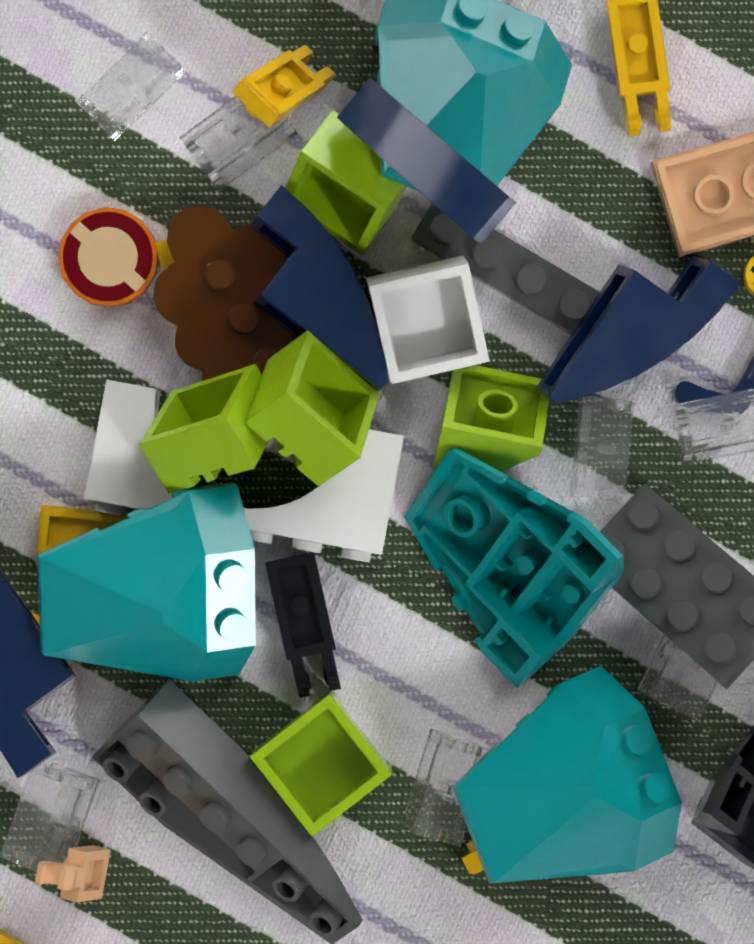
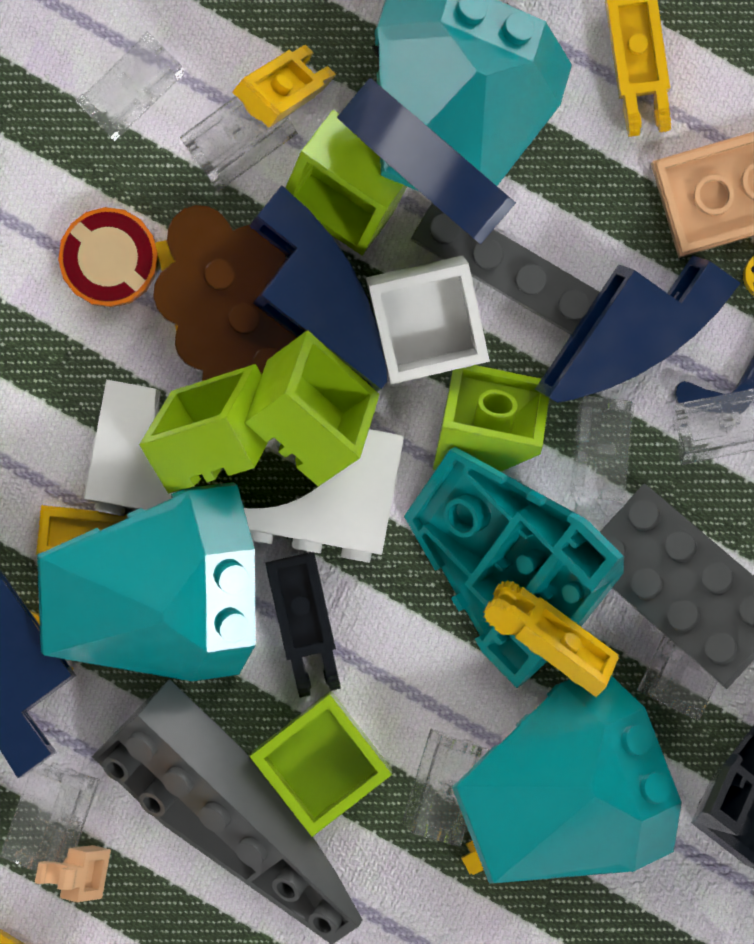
(551, 636): none -> yellow hinge

